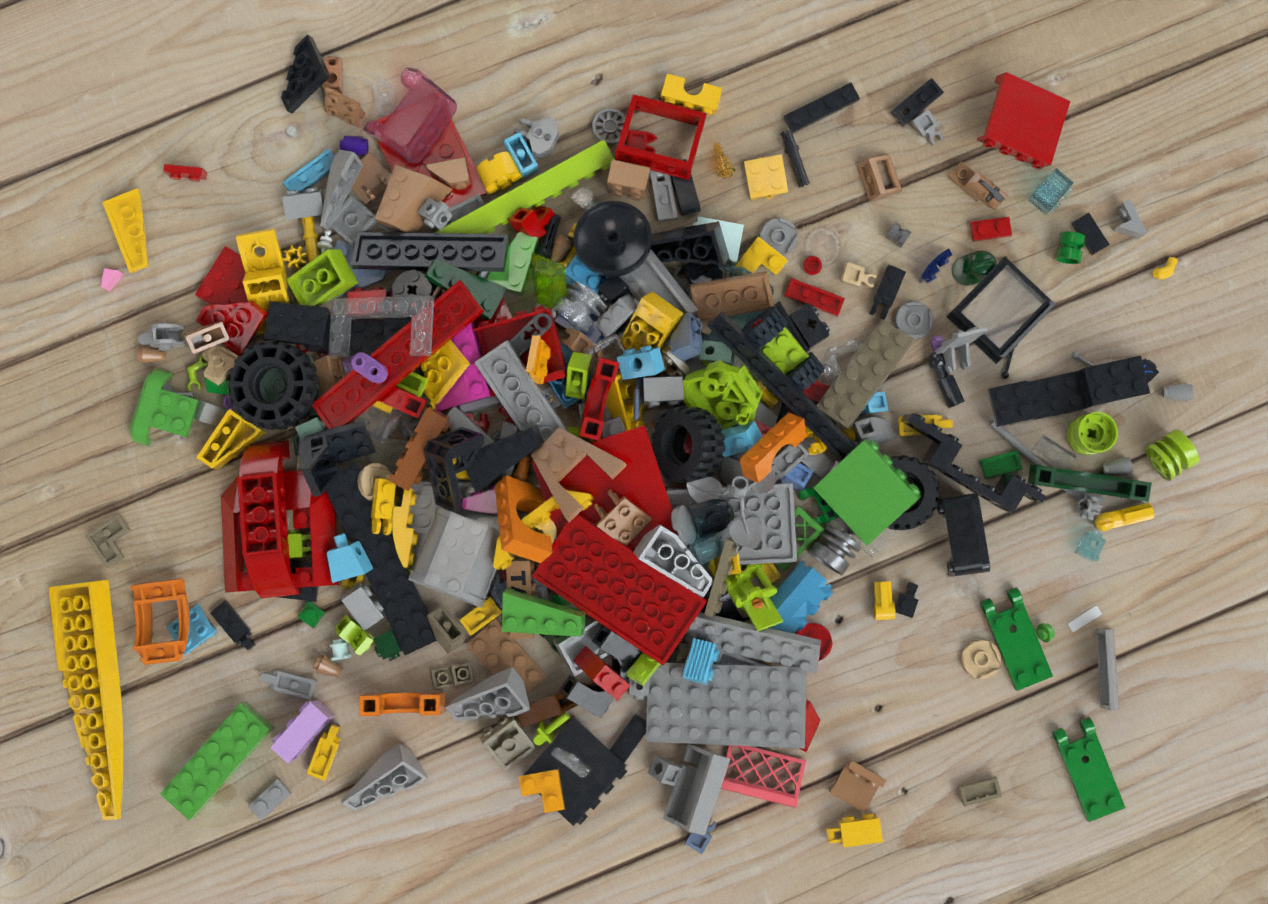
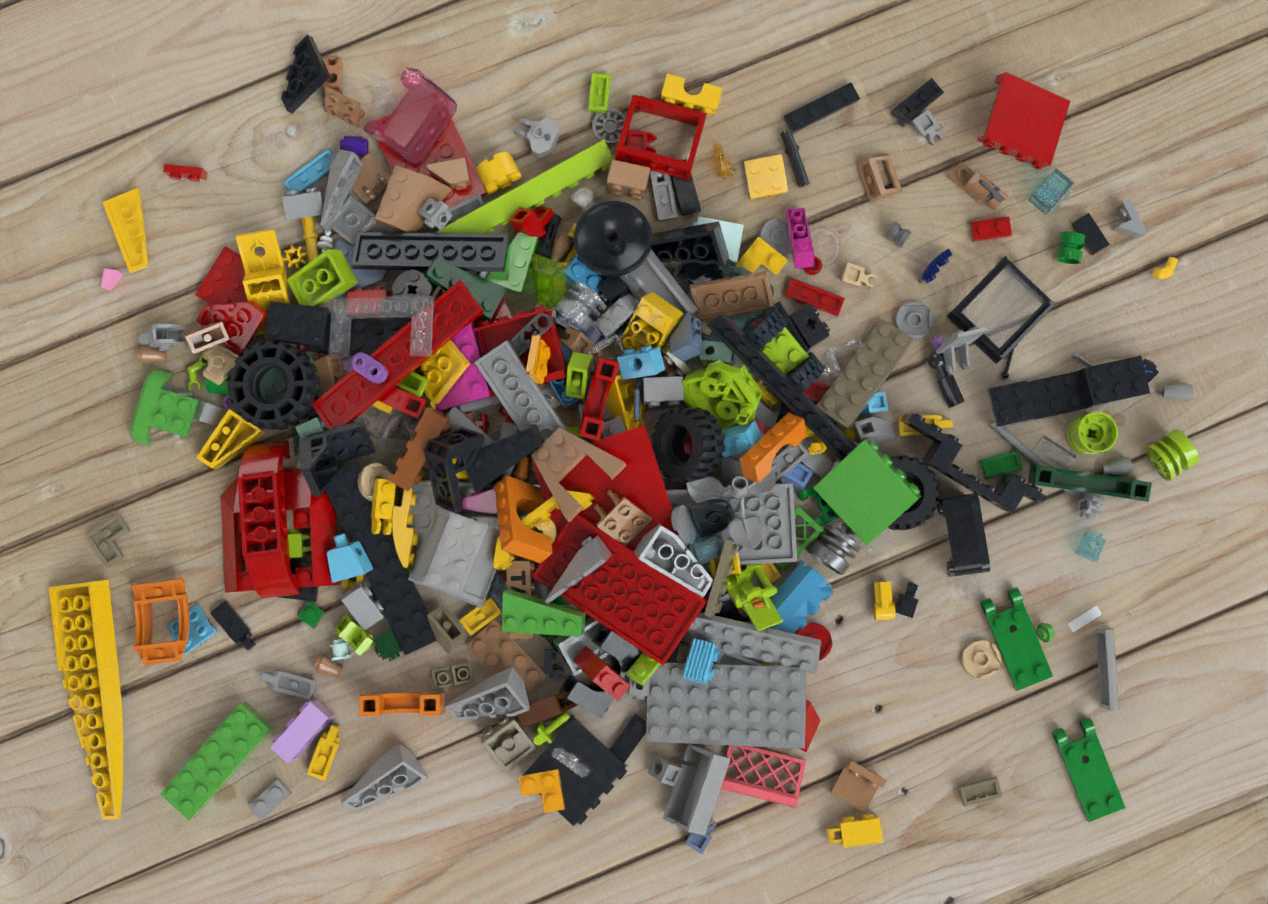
(521, 155): medium azure brick -> none
(550, 661): none -> black bracket
(585, 561): none -> light grey wedge
(599, 93): none -> lime plate
(800, 238): none -> dark pink slope
(887, 290): black hinge -> none
(973, 267): dark green piece -> none
(1124, 517): yellow piece -> none

